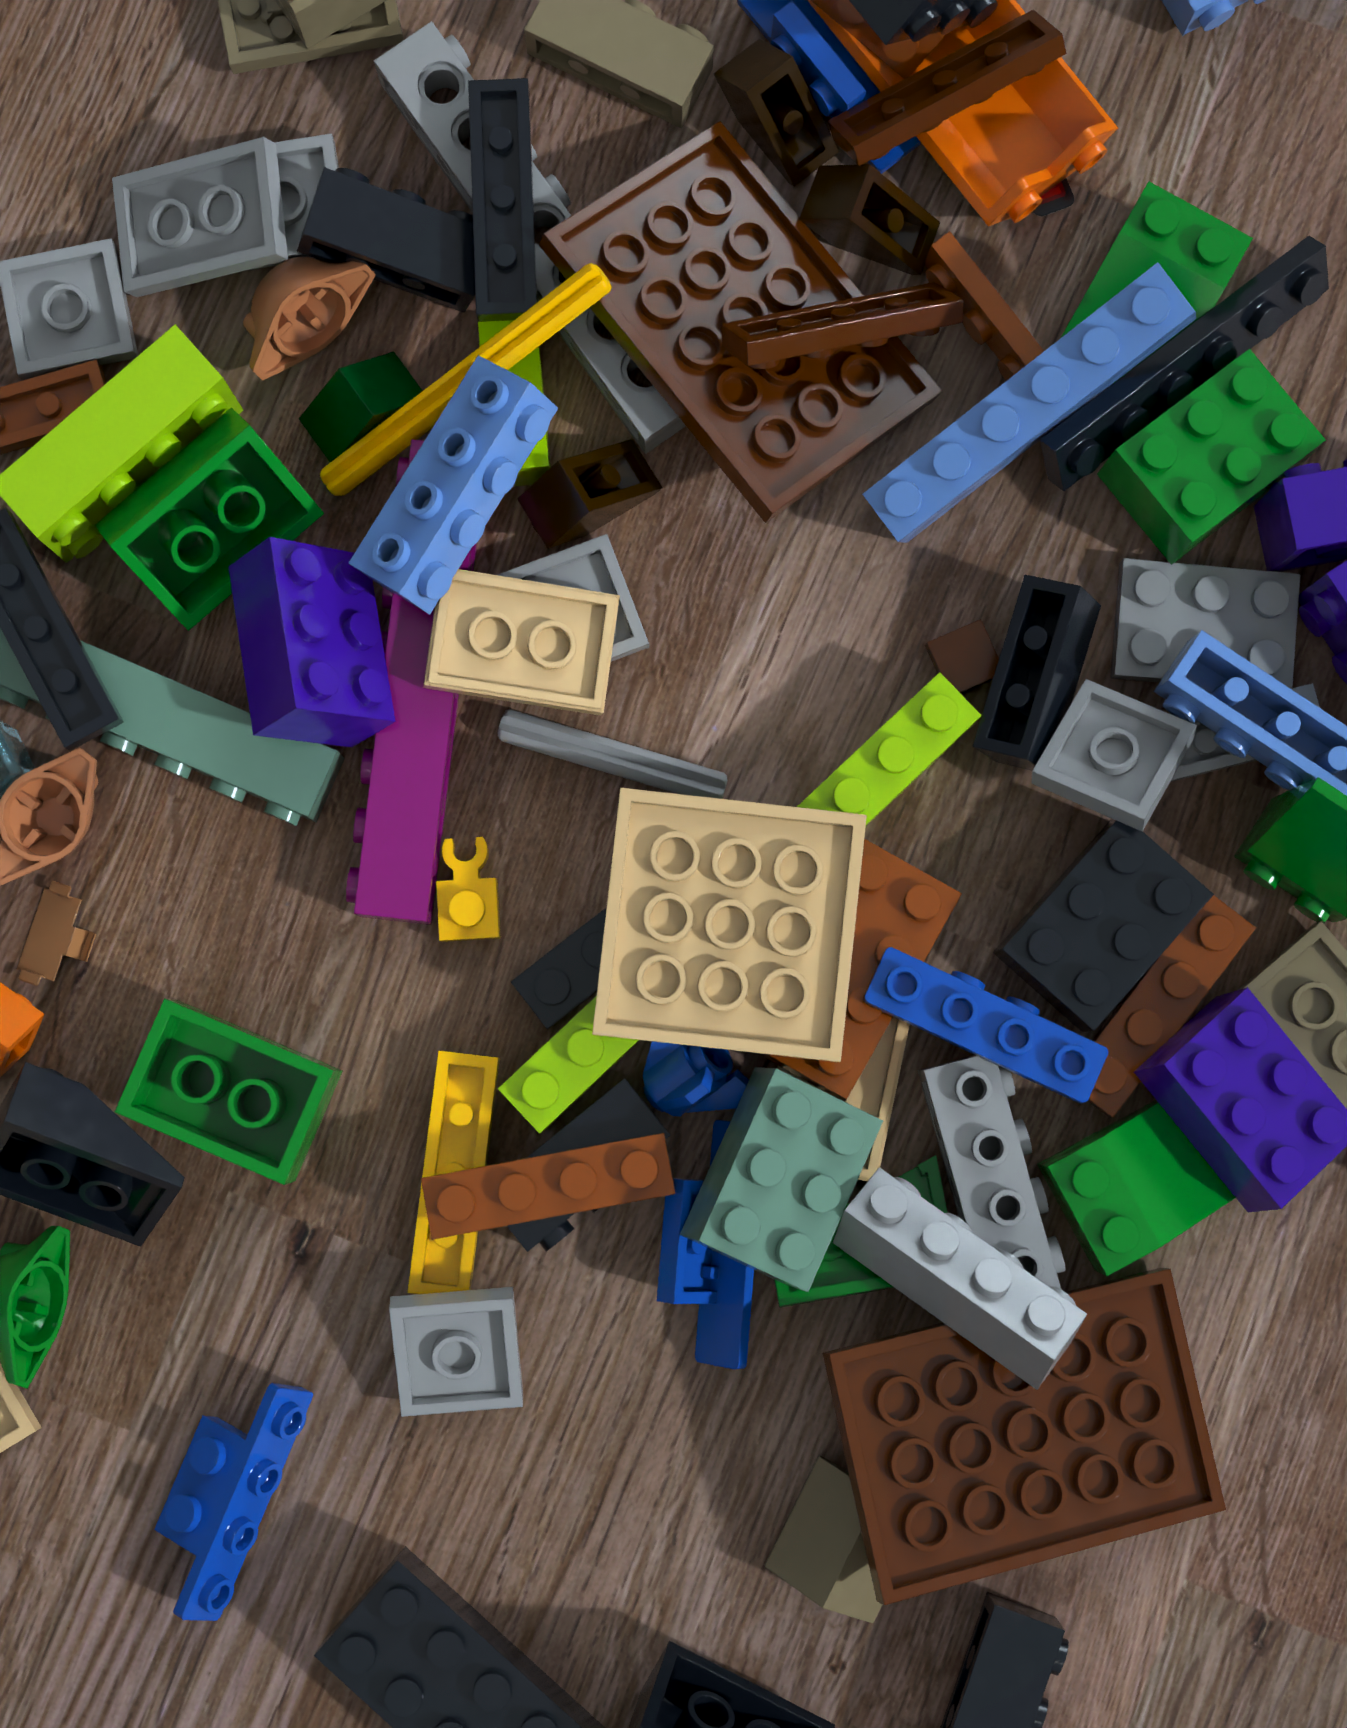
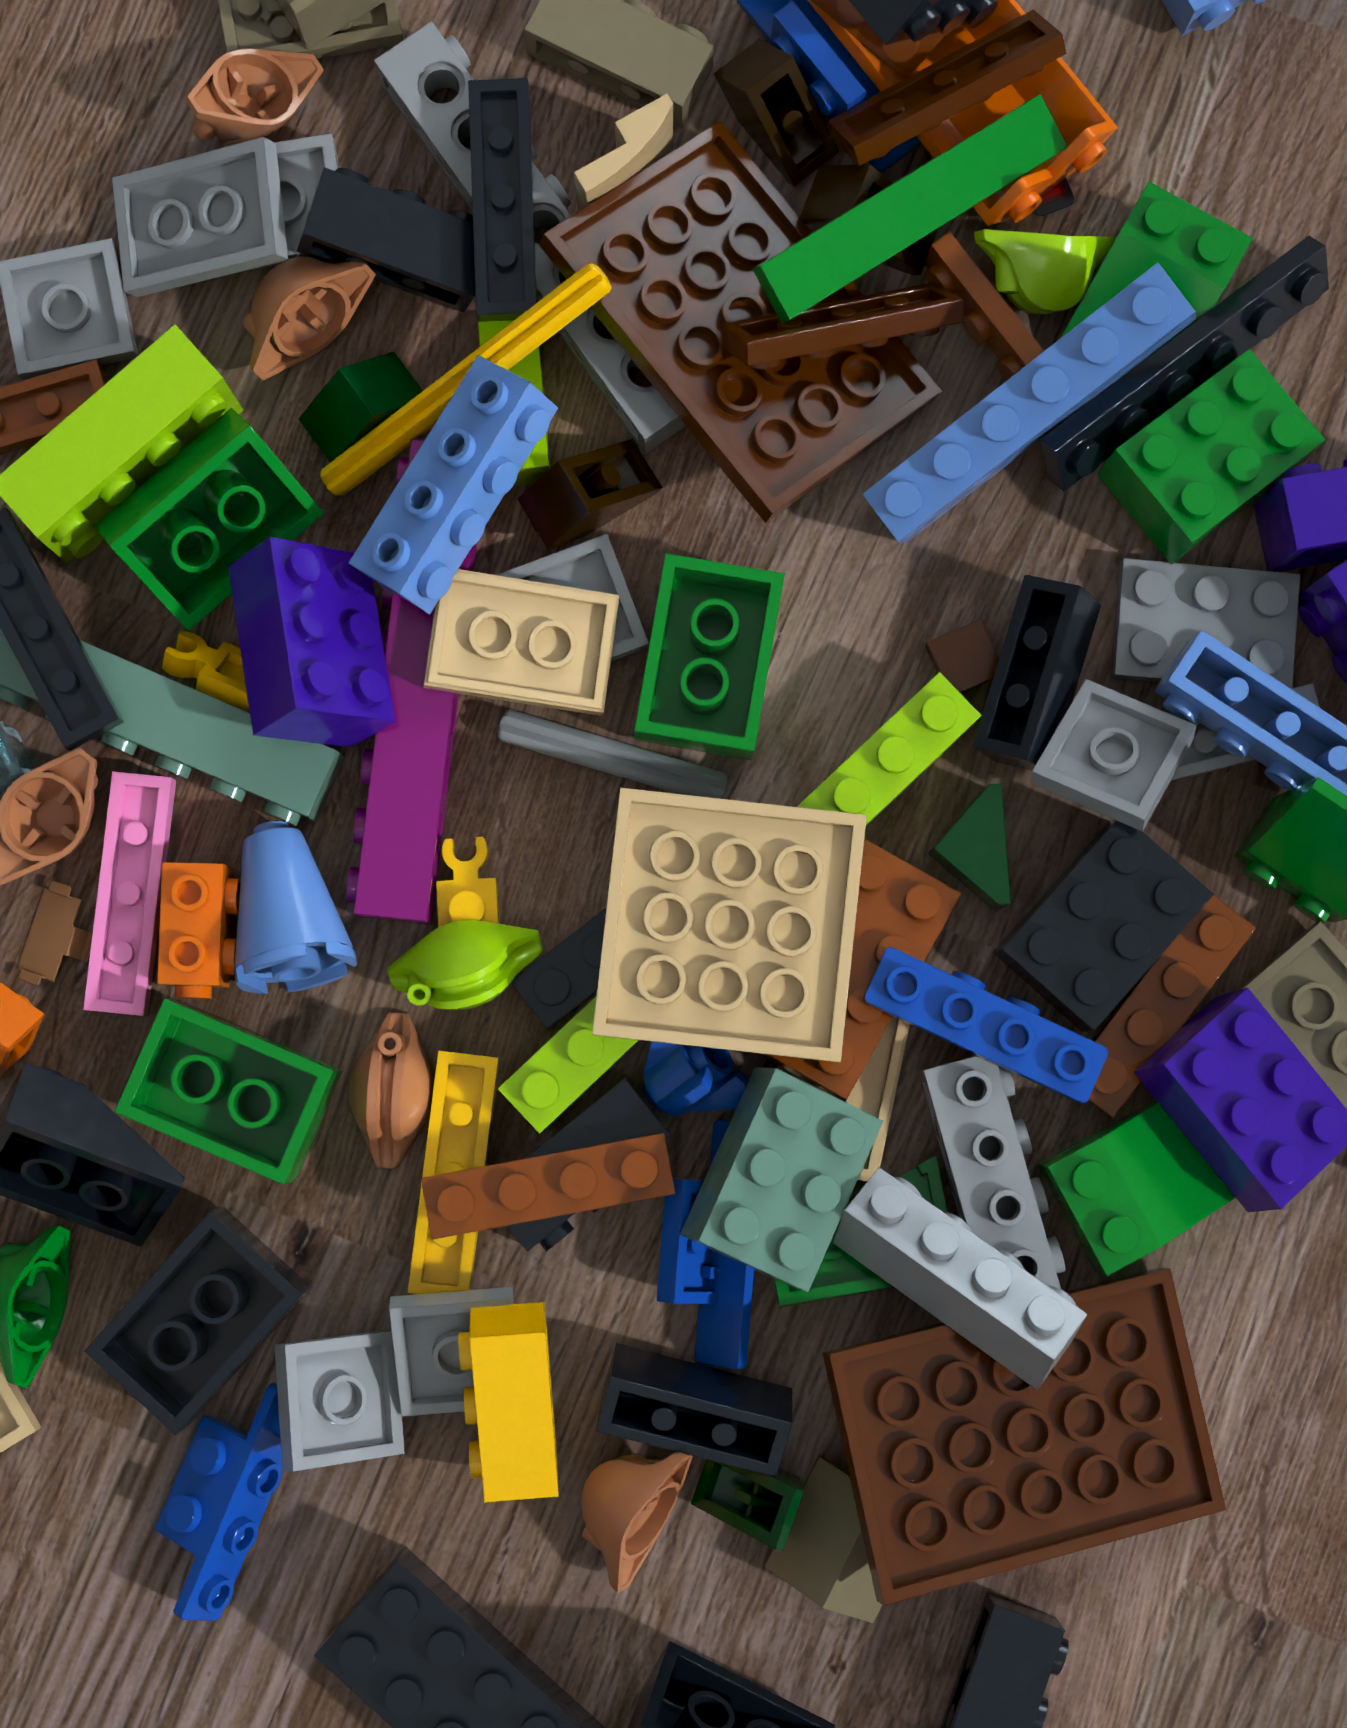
(129, 894): none -> bright pink plate
(197, 927): none -> orange brick
(198, 1319): none -> black brick
(217, 671): none -> yellow plate
(251, 93): none -> nougat hat
(286, 916): none -> medium blue cone
(338, 1400): none -> light grey plate
(391, 1090): none -> nougat hat
(464, 963): none -> lime hat
(510, 1402): none -> yellow brick
(628, 1507): none -> nougat hat
(640, 142): none -> tan slope
(695, 1410): none -> black brick
(708, 656): none -> green brick
(750, 1500): none -> dark green slope
(909, 209): none -> green tile
(977, 849): none -> dark green slope
(1041, 269): none -> lime hat

